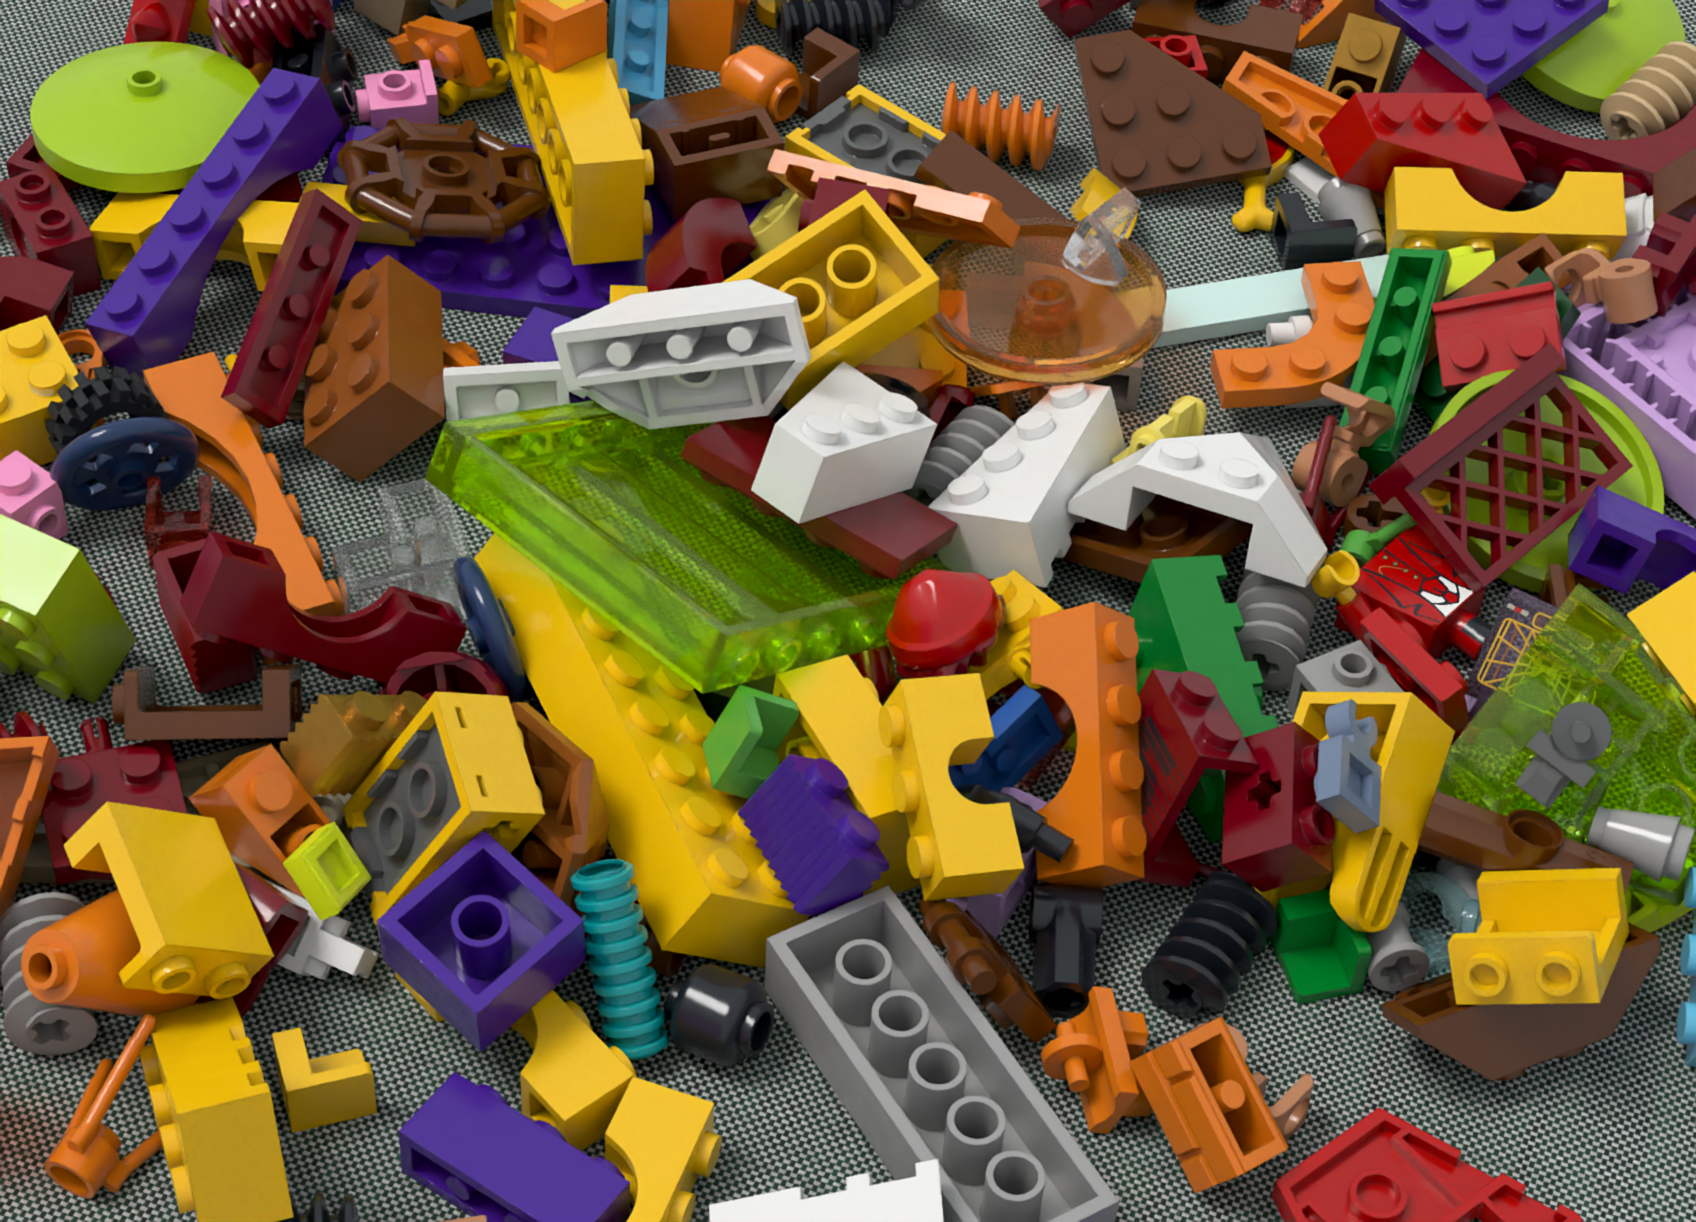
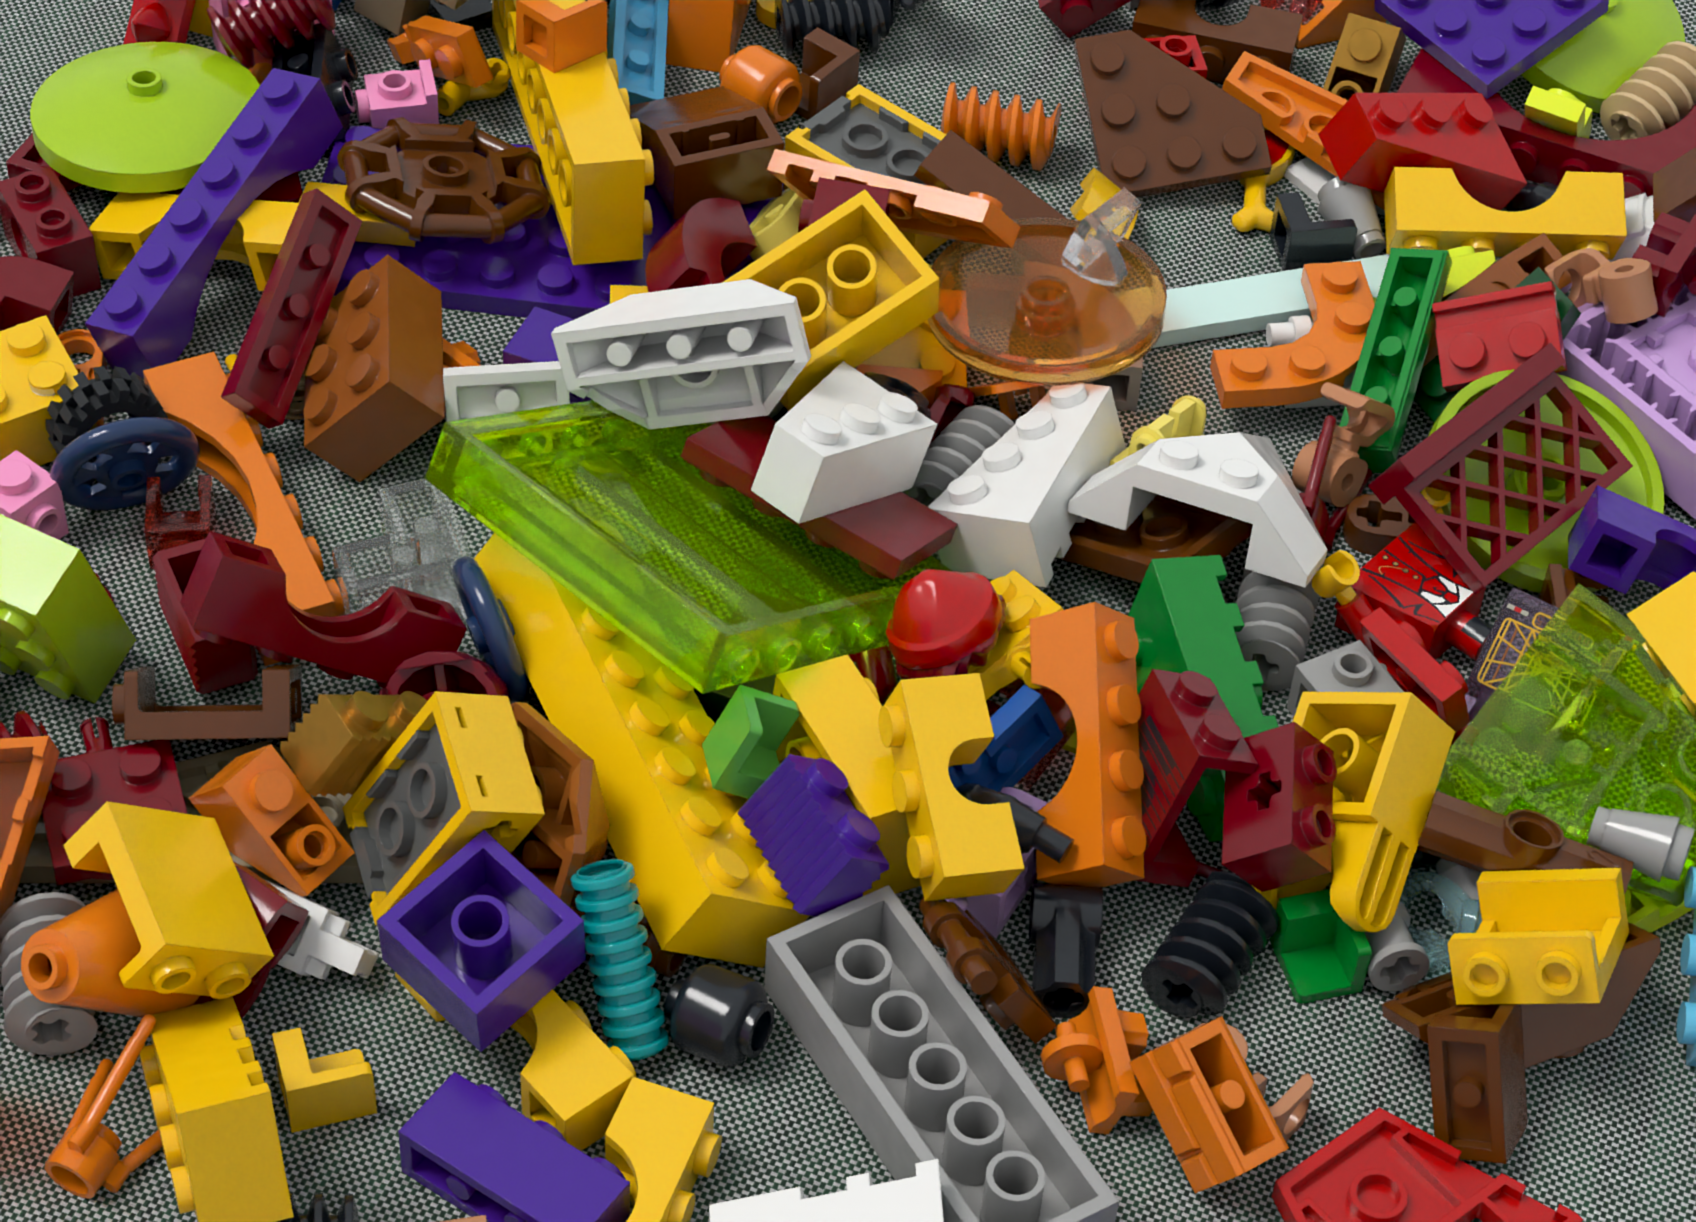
(327, 871): neon yellow tile -> none
(1346, 775): sand blue plate -> none
(1366, 545): bright green hand -> none
(1479, 1083): none -> reddish brown panel
(1559, 111): none -> neon yellow slope
(1565, 752): dark grey hips -> none

